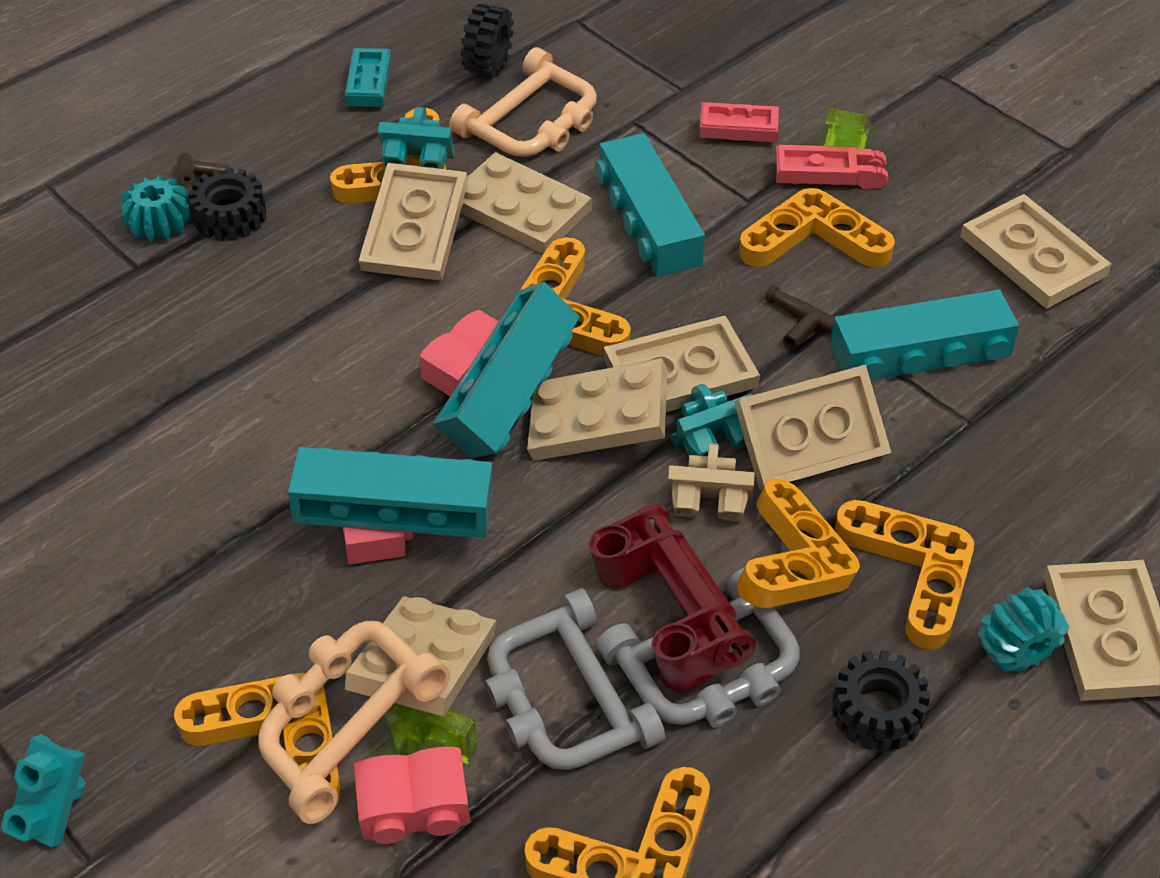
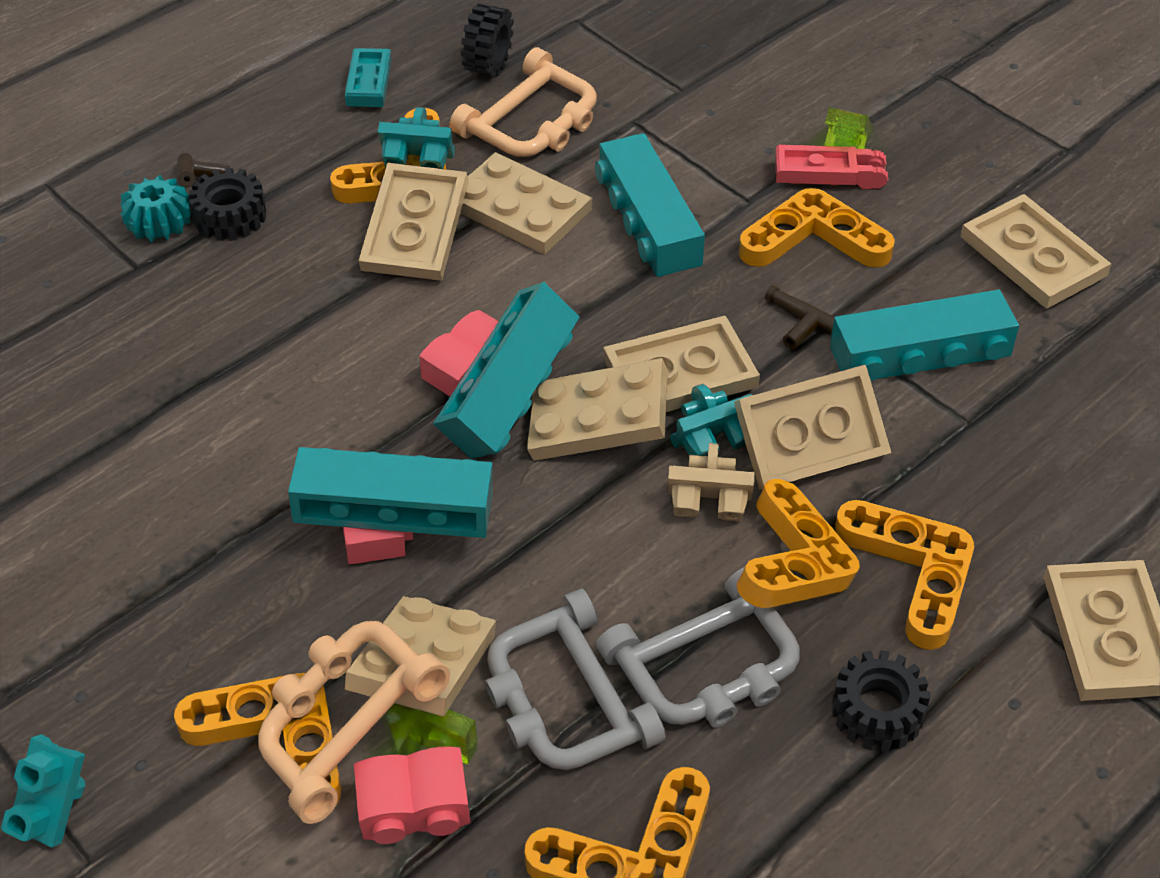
(601, 322): light orange beam -> none
(700, 642): dark red piece -> none
(739, 122): coral plate -> none
(1023, 630): teal gear -> none

